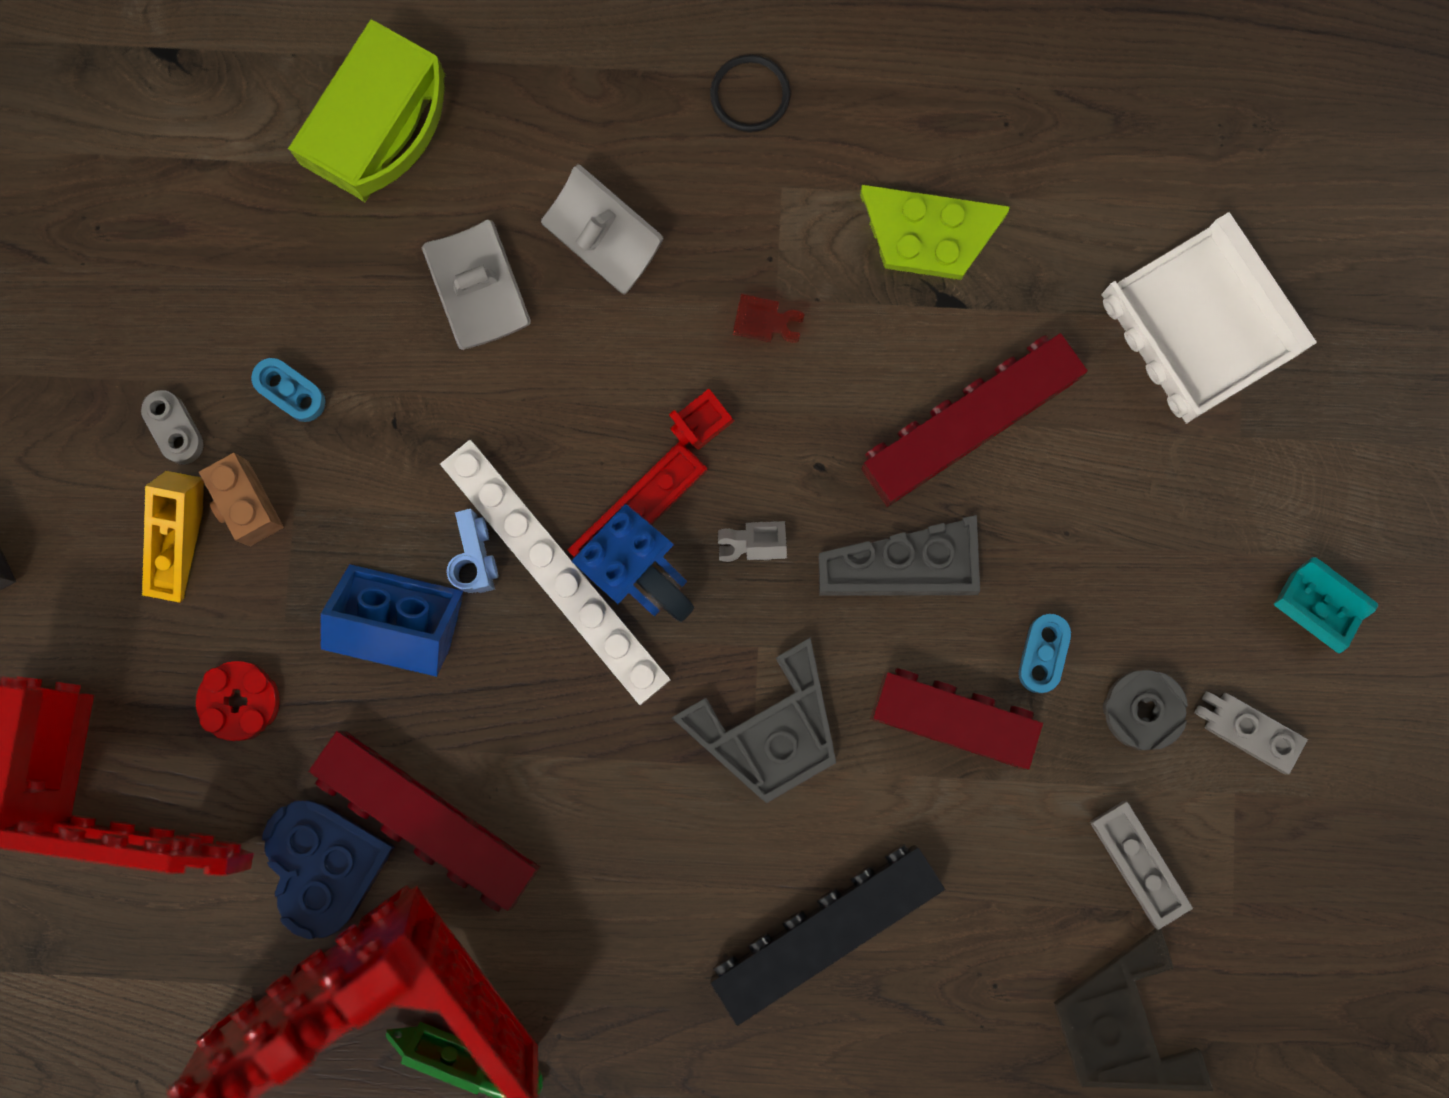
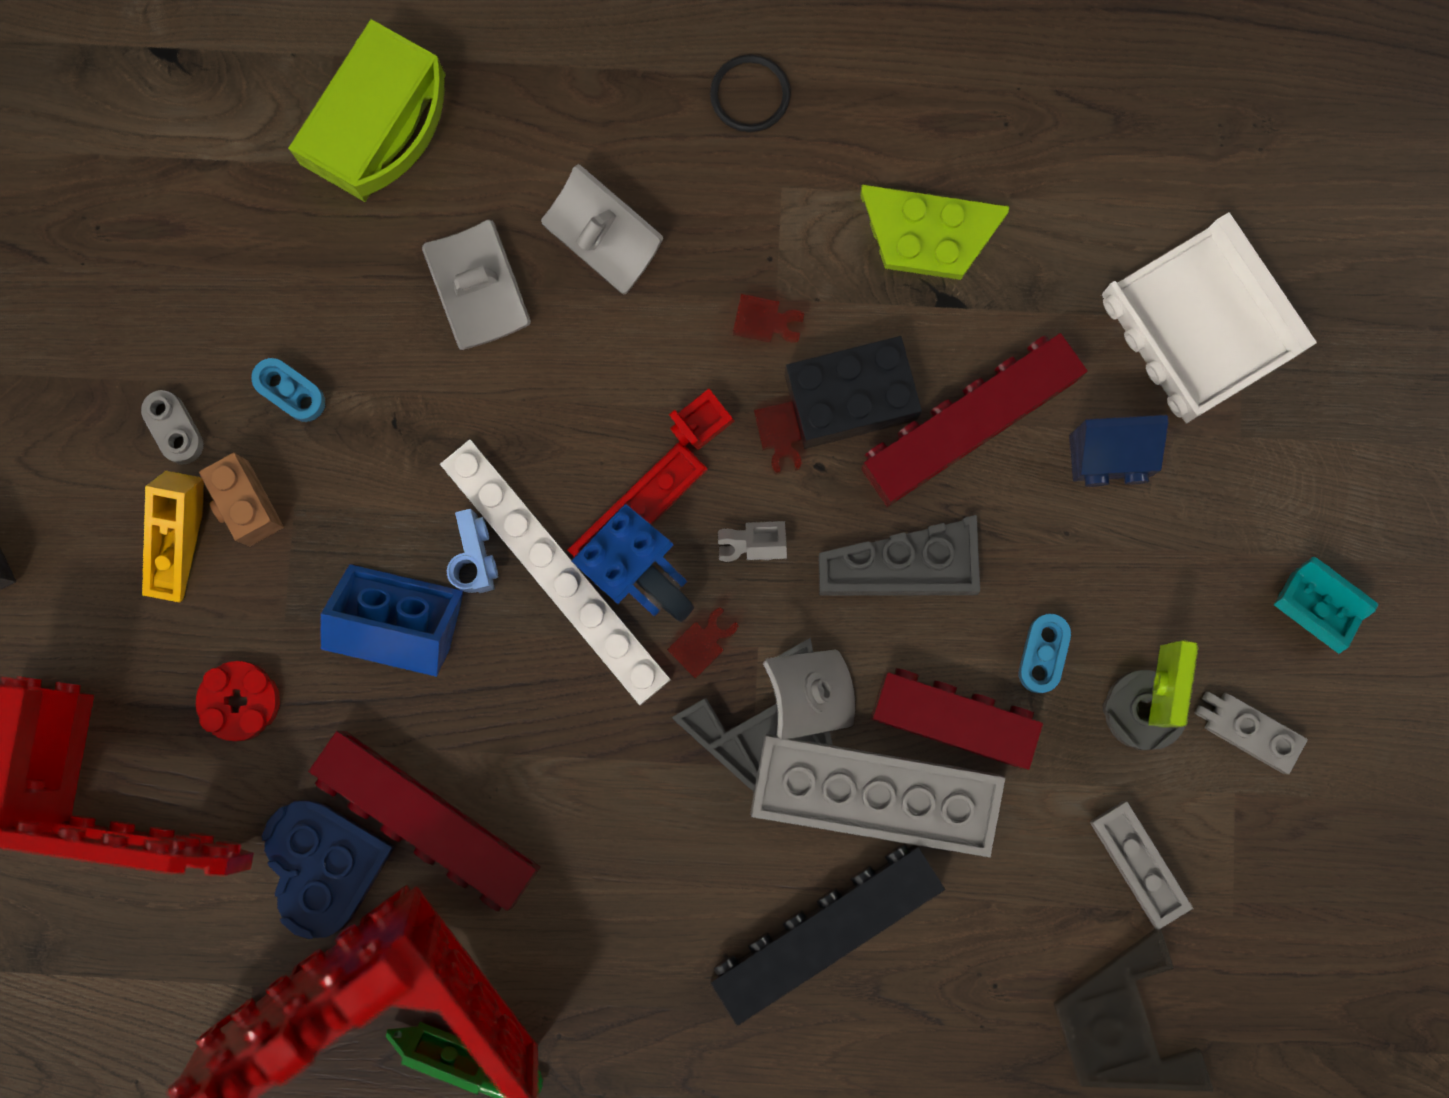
(698, 647): none -> clear red plate
(779, 430): none -> clear red plate
(811, 693): none -> light grey shield
(852, 392): none -> black brick
(877, 795): none -> light grey plate
(1118, 449): none -> dark blue slope
(1173, 684): none -> lime plate

